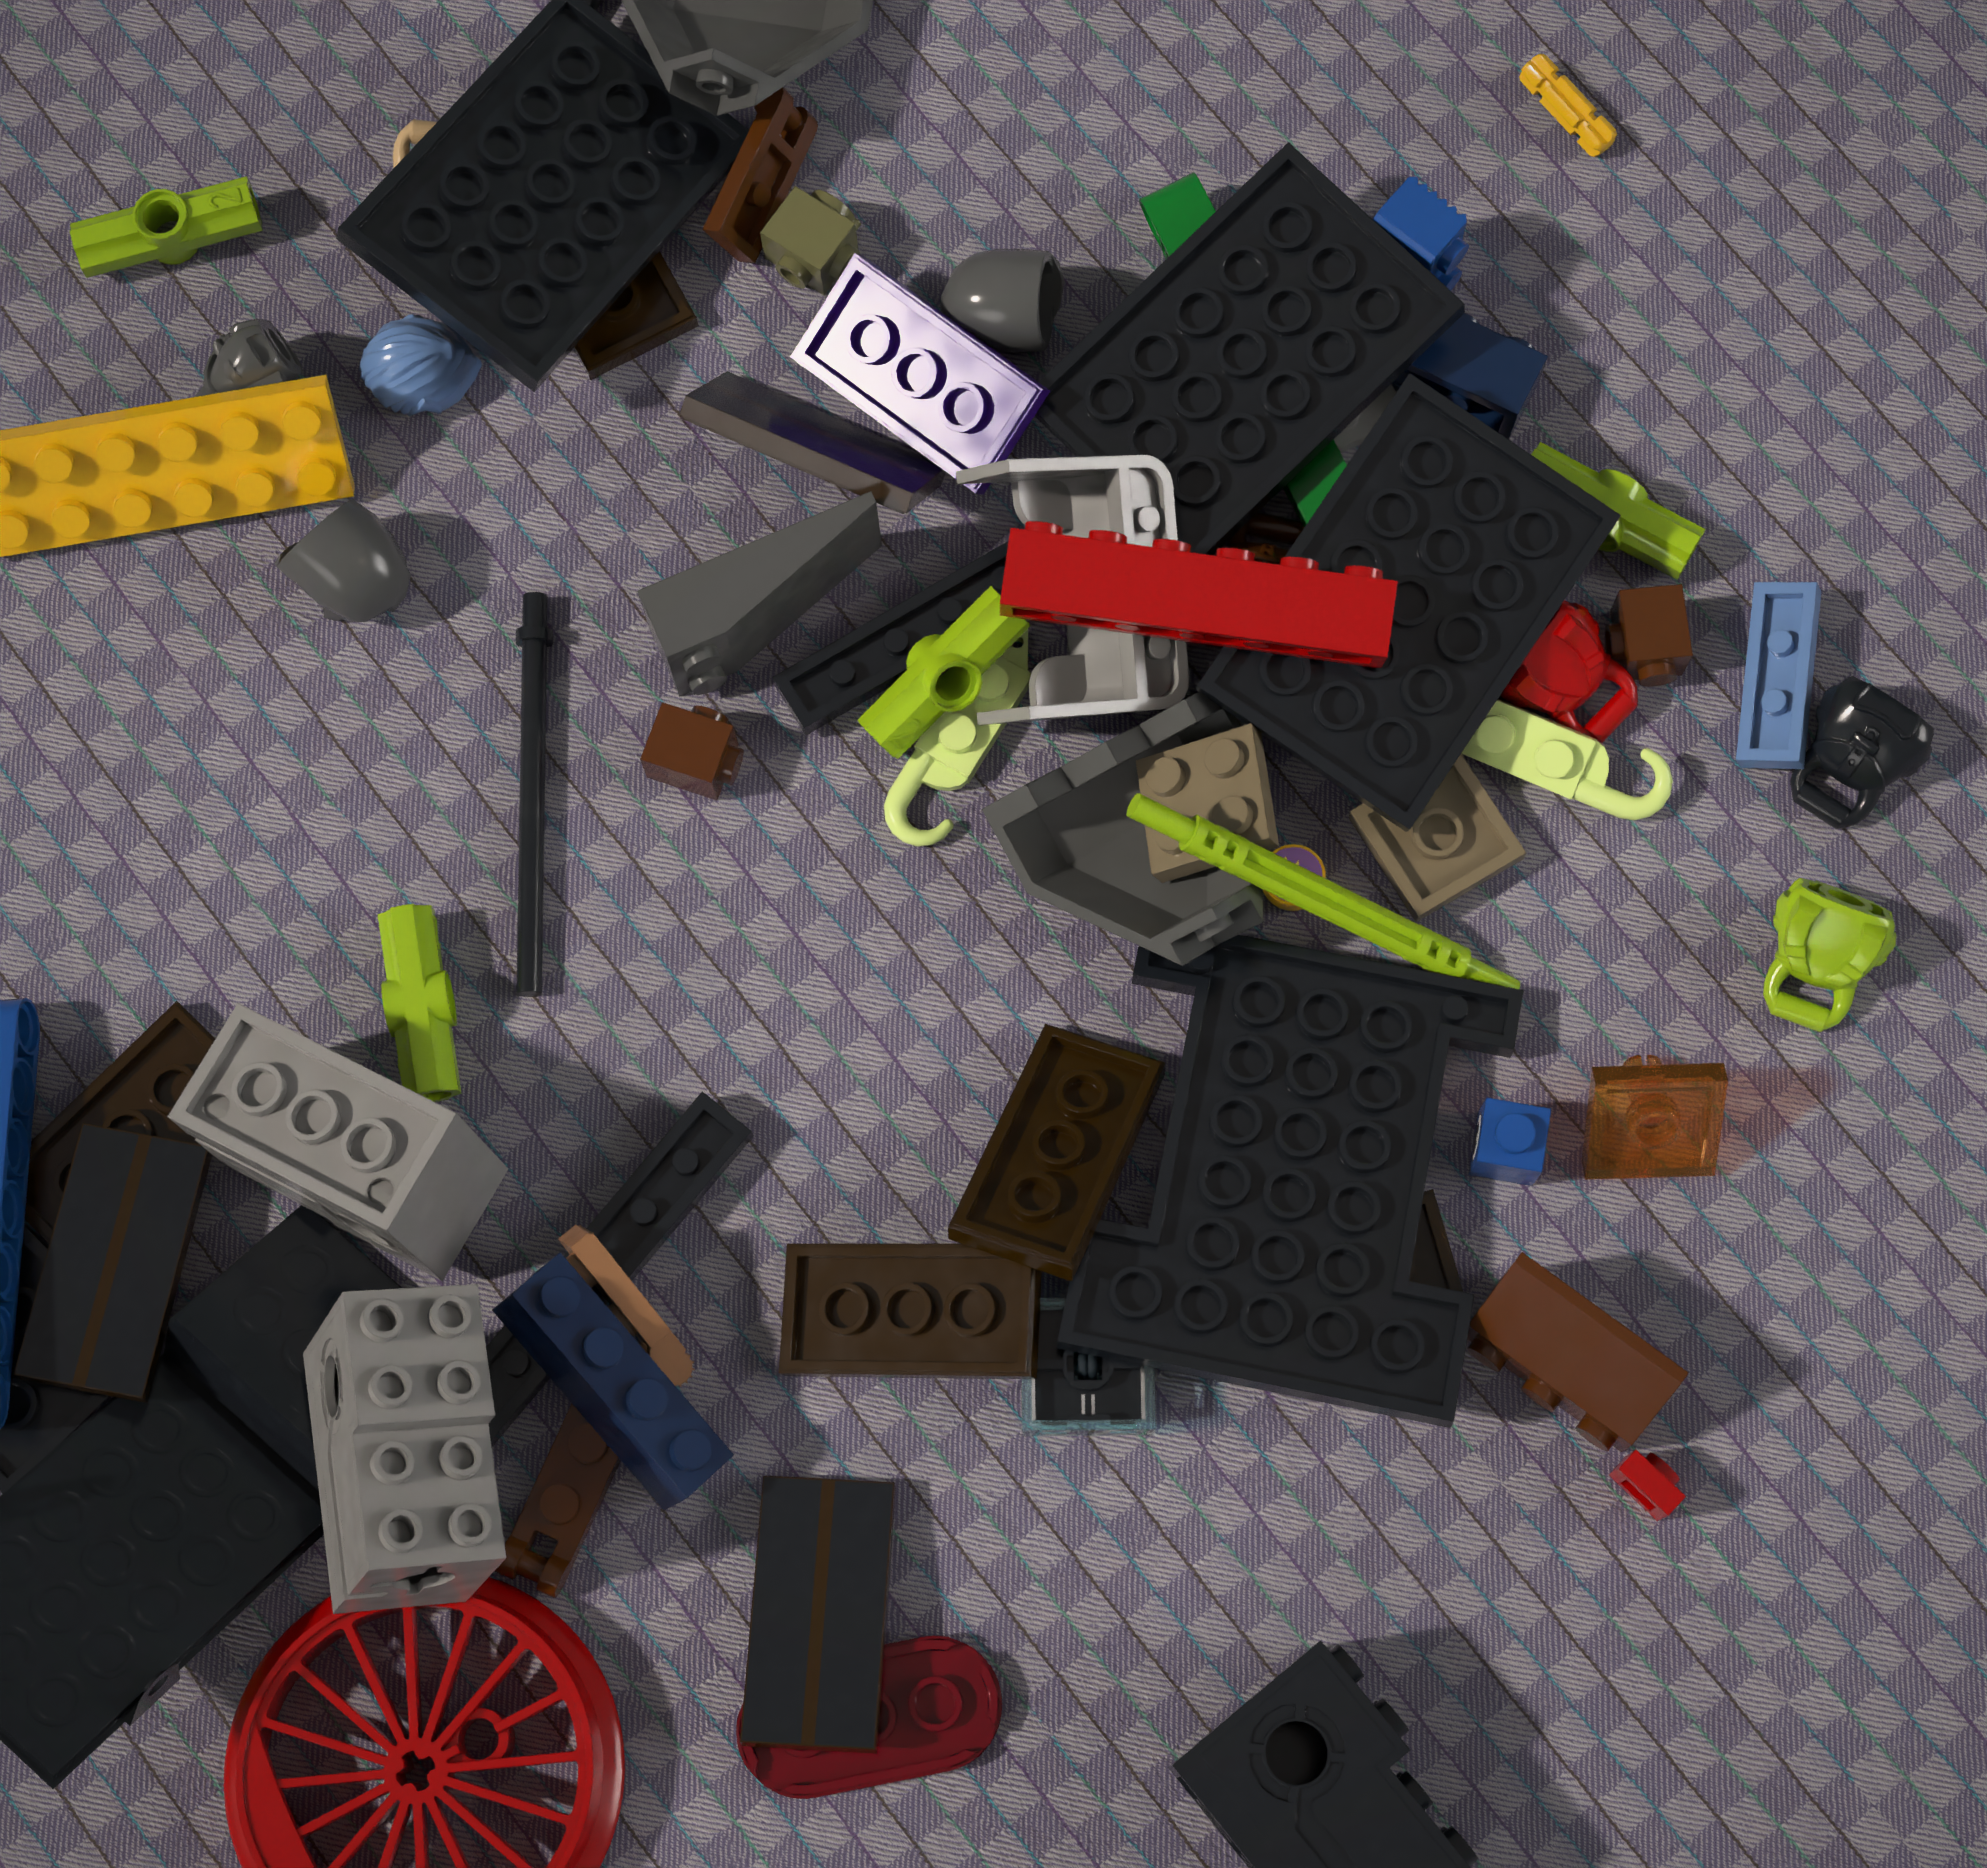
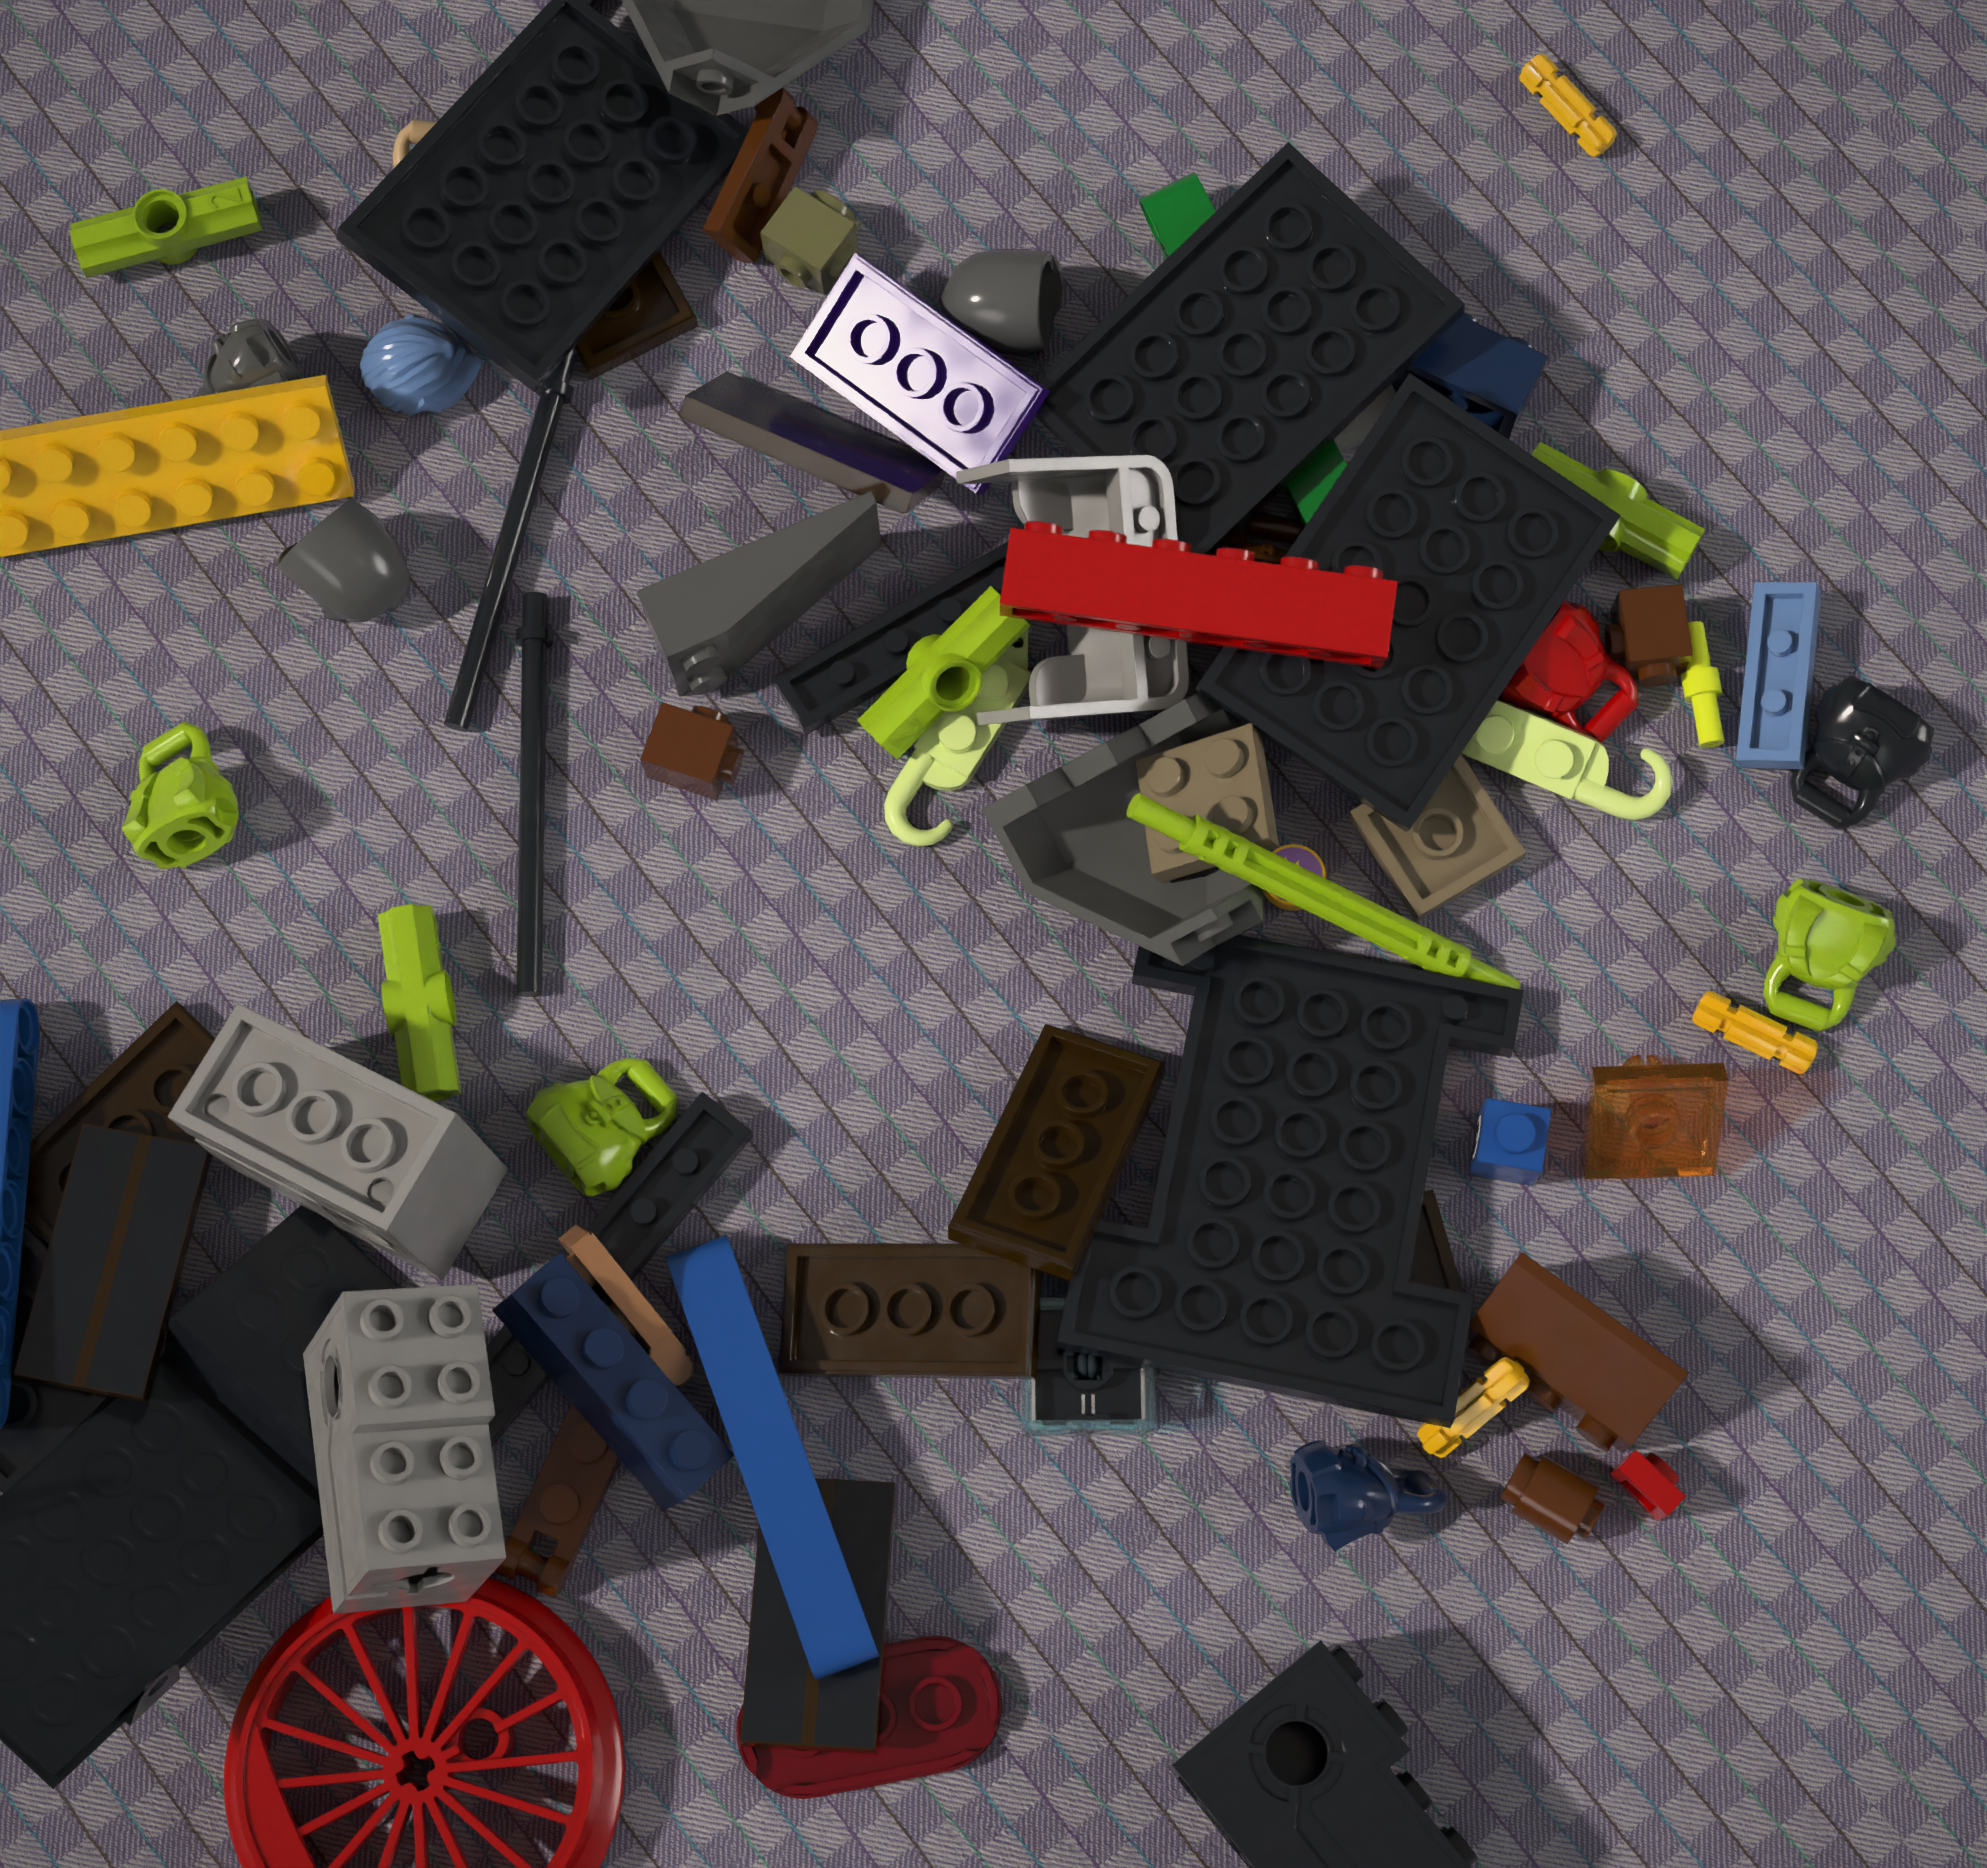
(185, 806): none -> lime piece
(552, 395): none -> black bar
(595, 1127): none -> lime piece
(771, 1458): none -> blue beam
(1354, 1493): none -> dark blue piece
(1426, 229): blue brick -> none
(1476, 1406): none -> yellow axle
(1552, 1498): none -> reddish brown brick
(1702, 688): none -> neon yellow bar
(1755, 1032): none -> yellow axle

